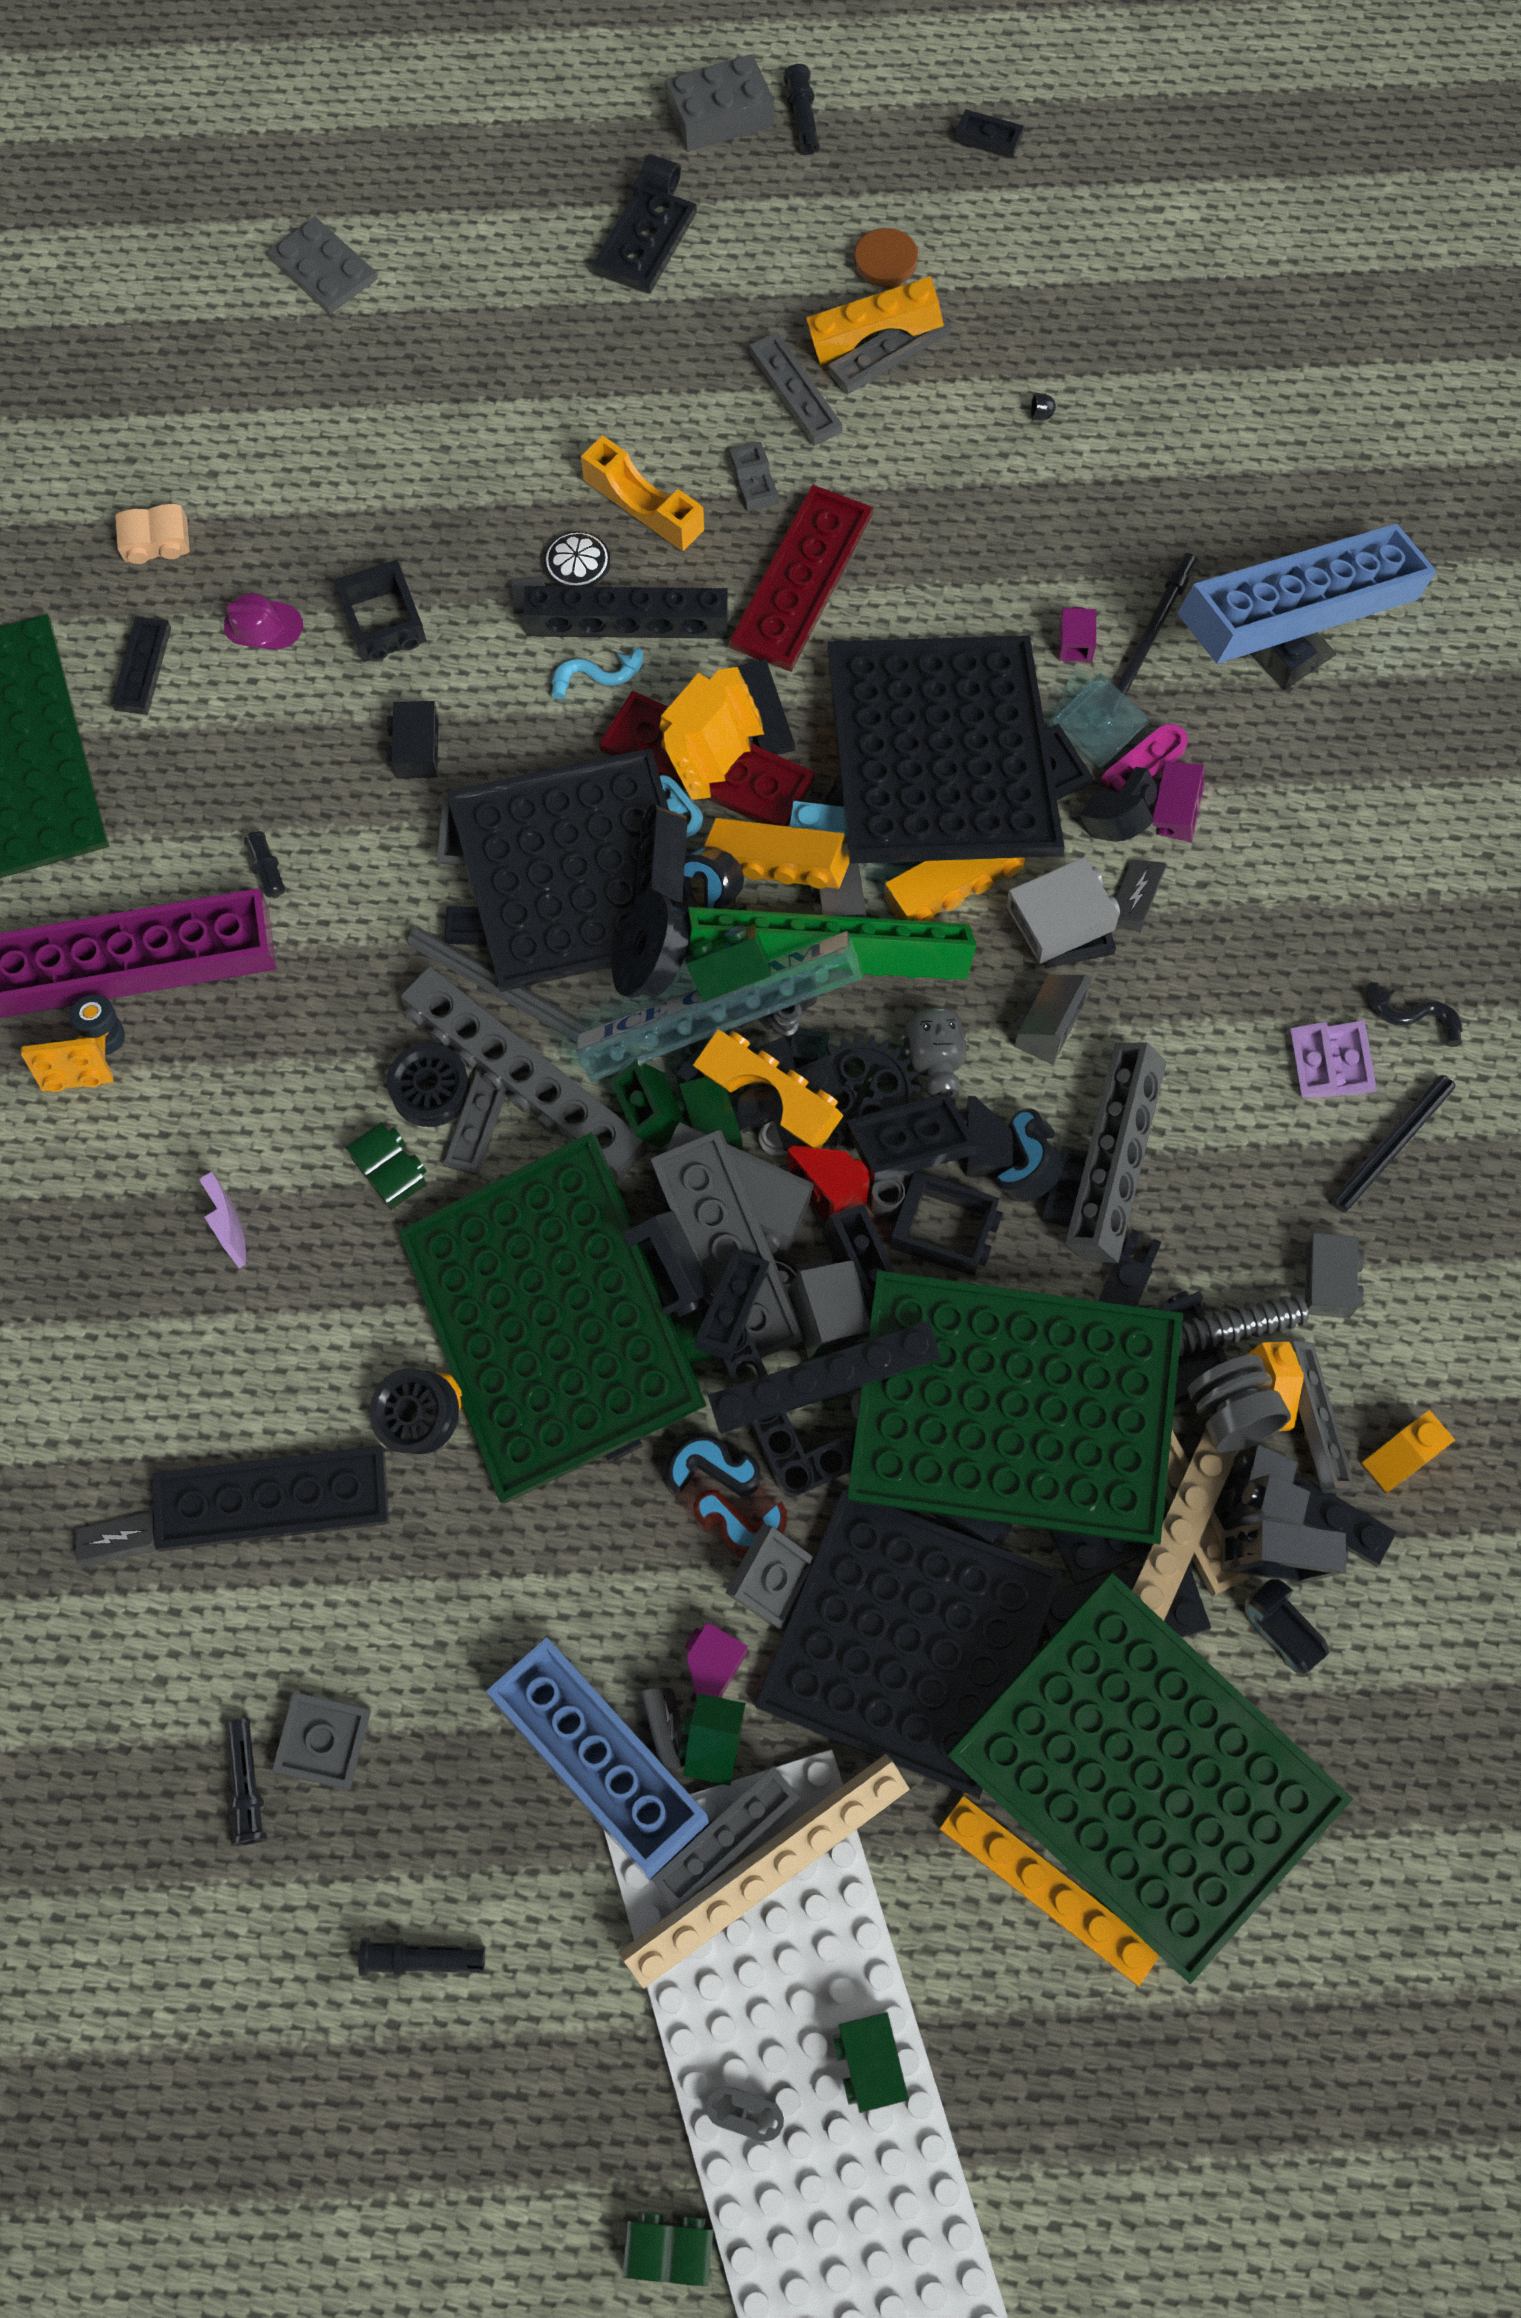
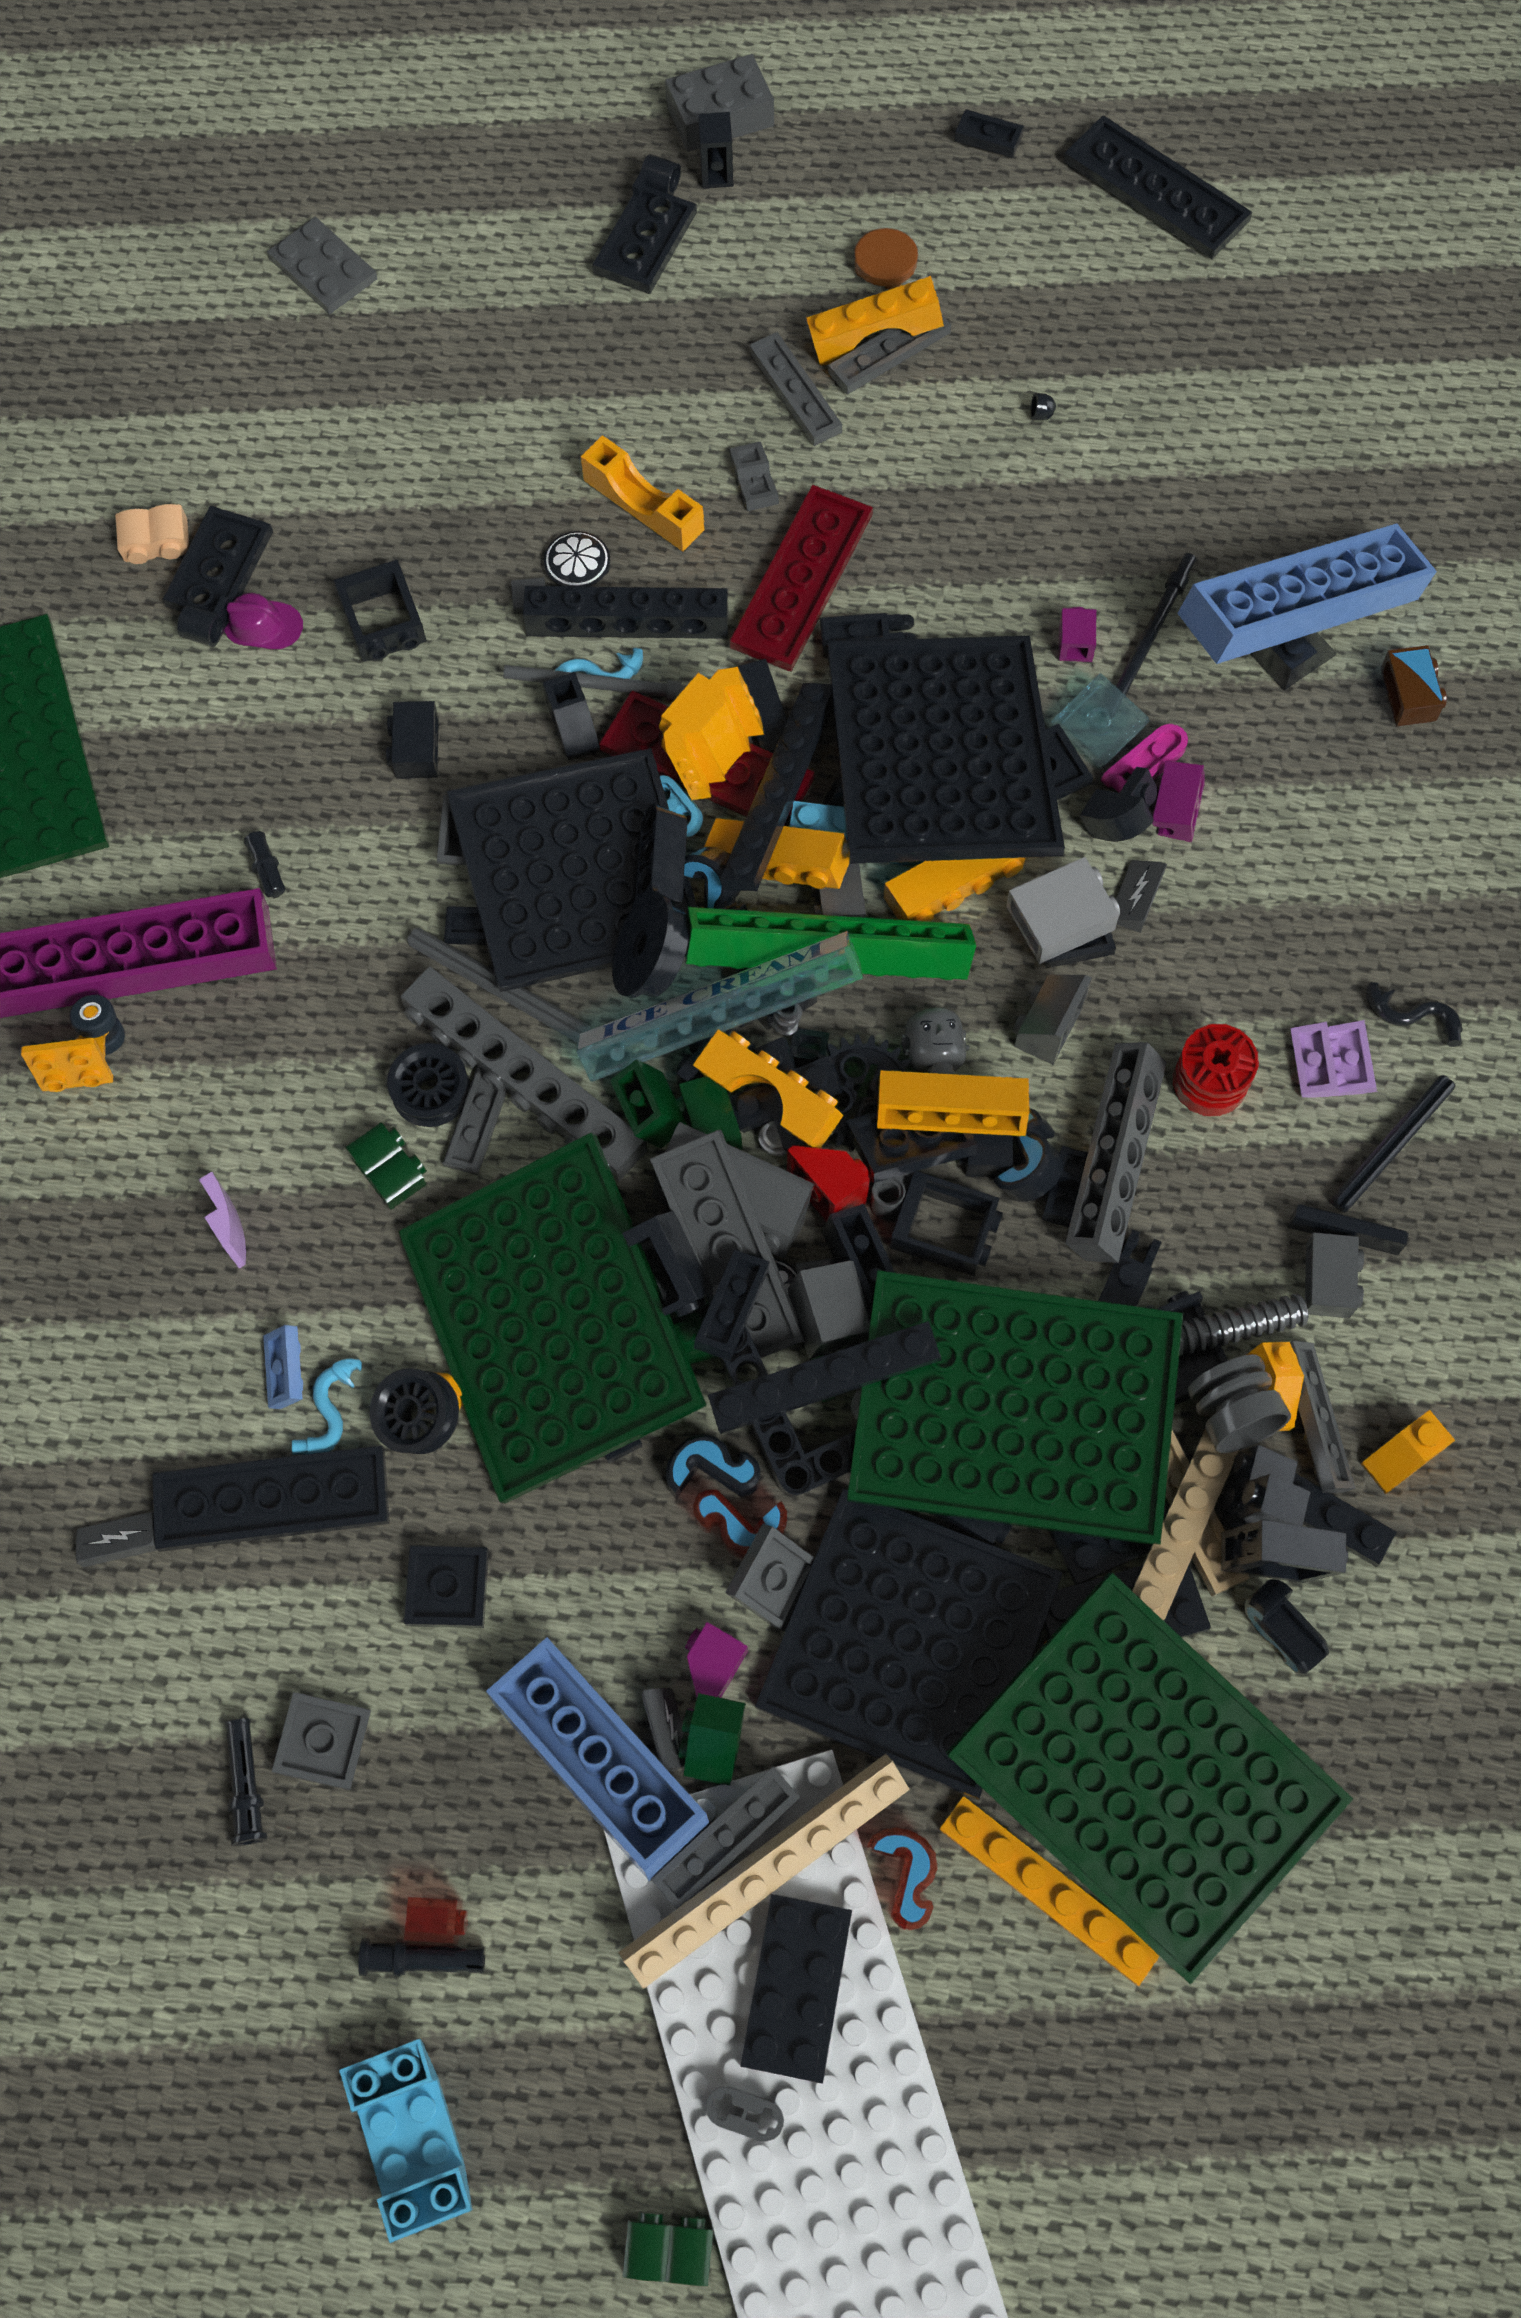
(141, 665): black plate -> none
(208, 620): none -> black hinge
(283, 1367): none -> medium blue plate
(339, 1371): none -> medium azure animal
(408, 2139): none -> medium azure slope
(435, 1920): none -> clear red brick
(446, 1586): none -> black plate
(571, 715): none -> black slope
(670, 690): none -> dark grey bar
(716, 150): none -> black brick
(728, 962): dark green brick -> none
(778, 789): none -> black plate
(796, 1988): none -> black plate
(800, 99): black pin -> none
(865, 627): none -> black hinge
(872, 2063): dark green brick -> none
(916, 1874): none -> animal
(953, 1103): none -> light orange brick
(1157, 187): none -> black plate
(1211, 1087): none -> red wheel
(1370, 1234): none -> black tile
(1413, 685): none -> reddish brown brick

